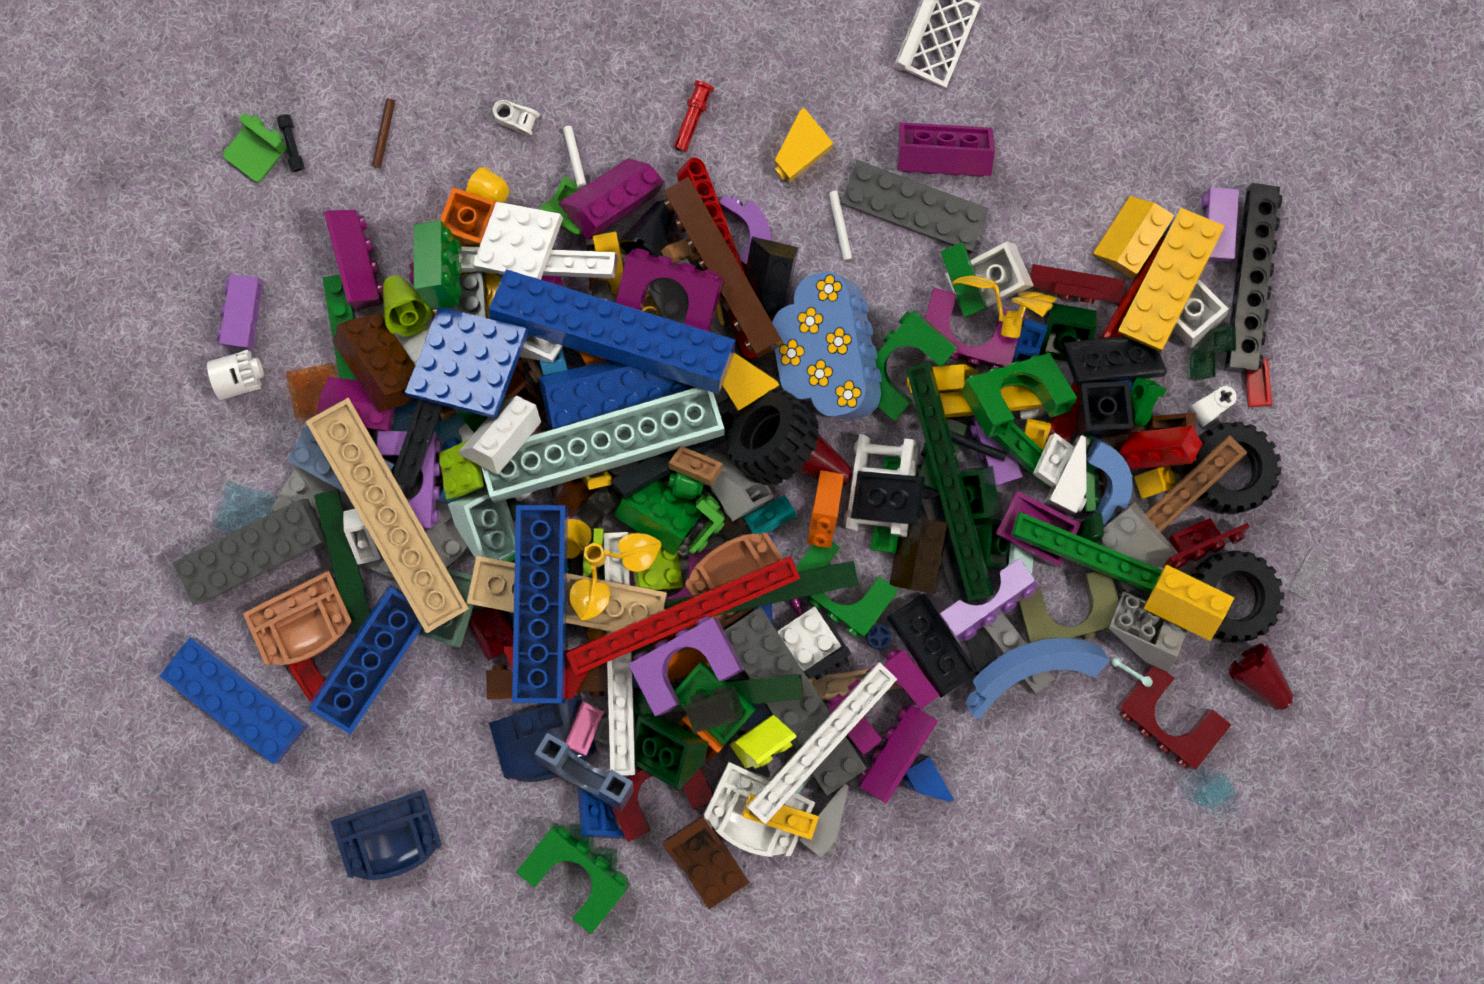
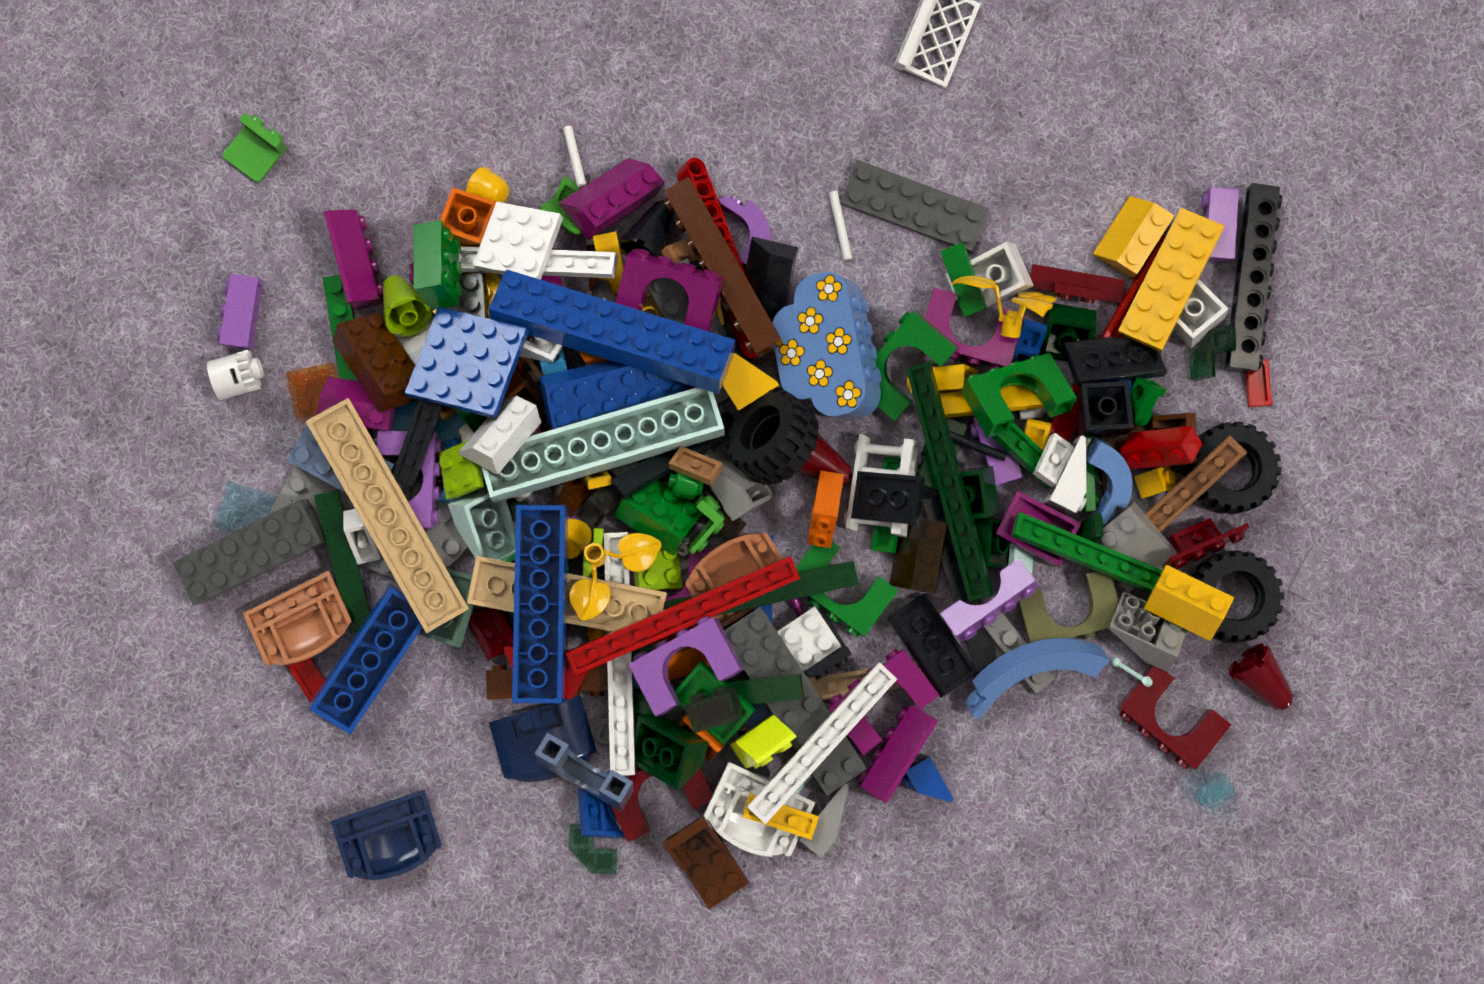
(234, 700): blue brick -> none
(295, 161): black bar -> none
(383, 133): reddish brown bar -> none
(520, 118): white piece -> none
(561, 846): green arch -> none
(583, 728): bright pink tile -> none
(696, 106): red pin -> none
(770, 516): teal plate -> none
(802, 147): yellow slope -> none
(878, 633): dark blue wheel -> none
(945, 149): magenta slope -> none
(1210, 406): white piece -> none

